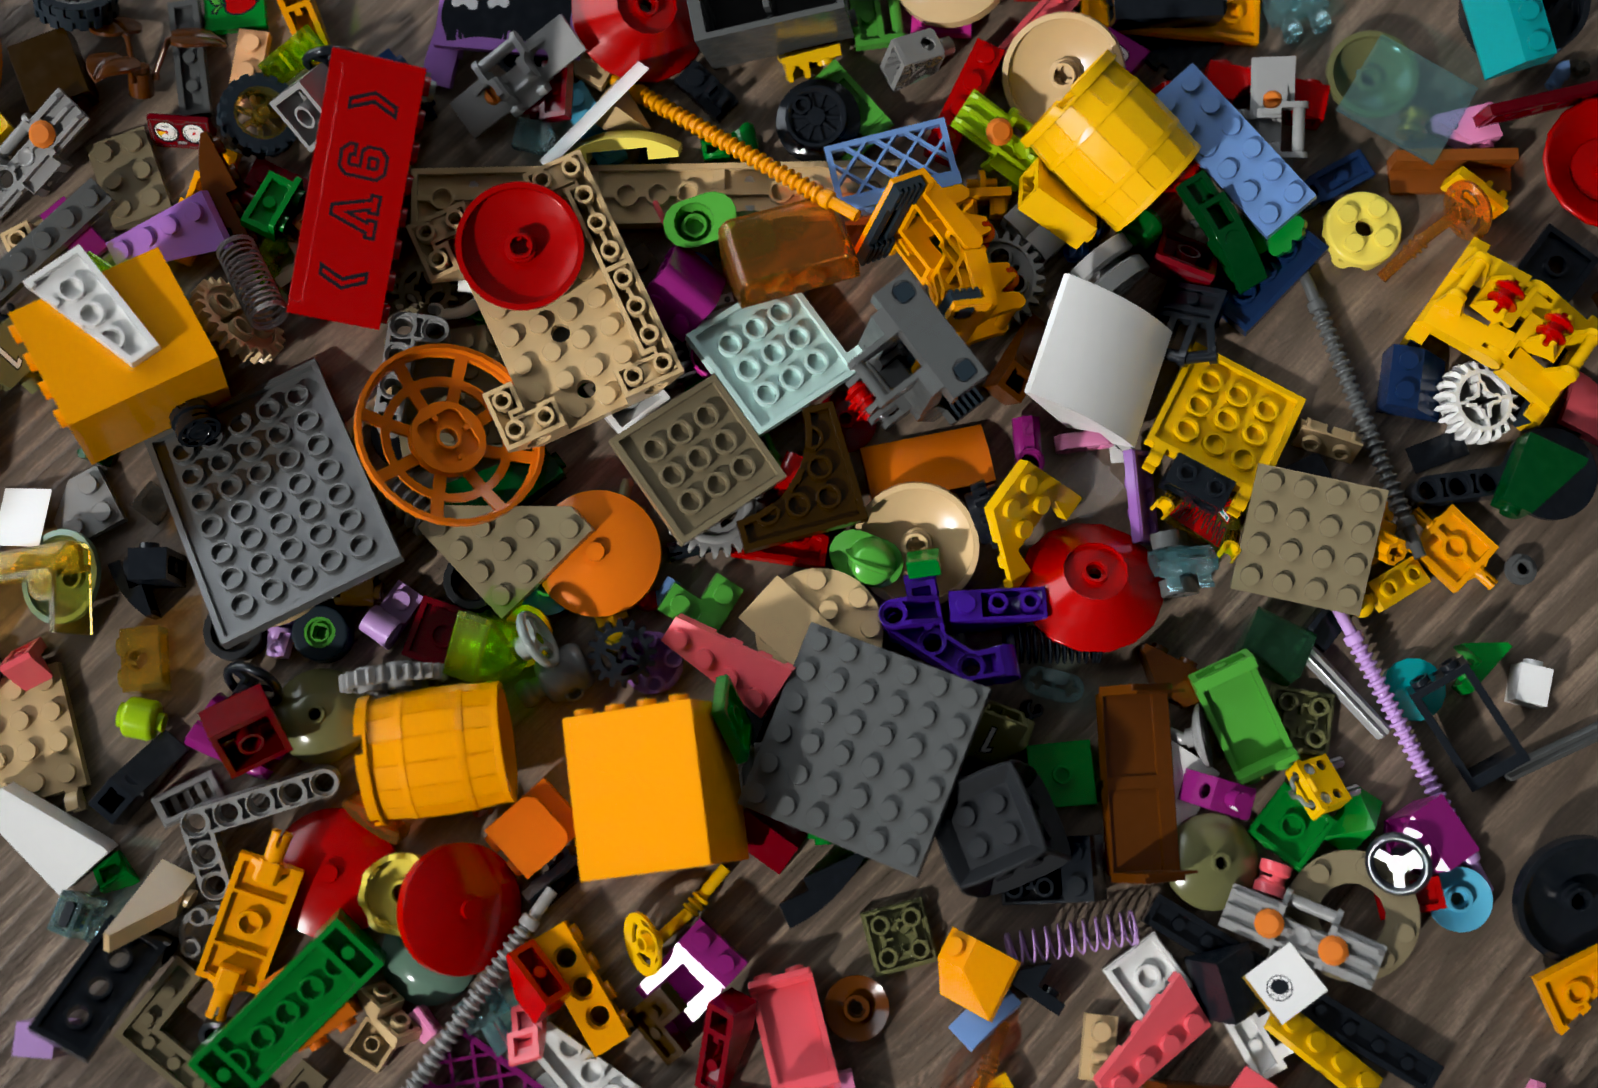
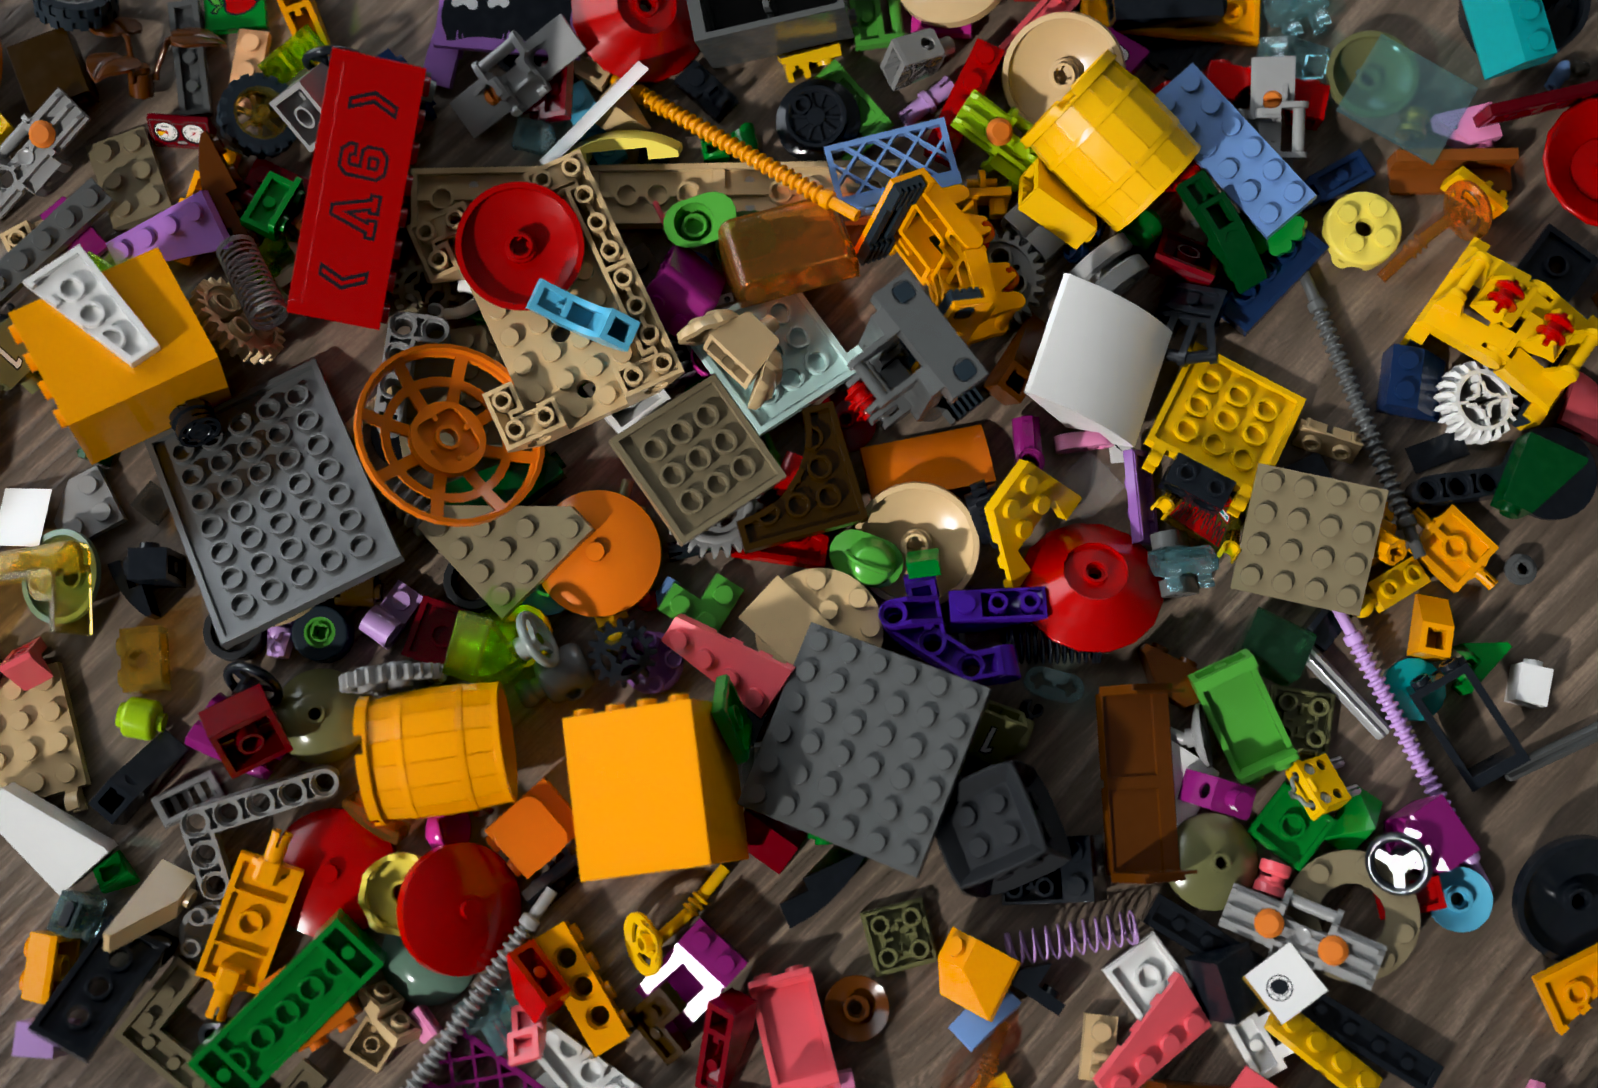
(47, 963): none -> light orange slope
(448, 829): none -> dark pink hair
(582, 317): none -> medium azure arch
(741, 347): none -> tan torso
(926, 102): none -> lavender pin
(1065, 771): green plate -> none
(1310, 57): none -> clear light blue slope
(1431, 629): none -> light orange slope

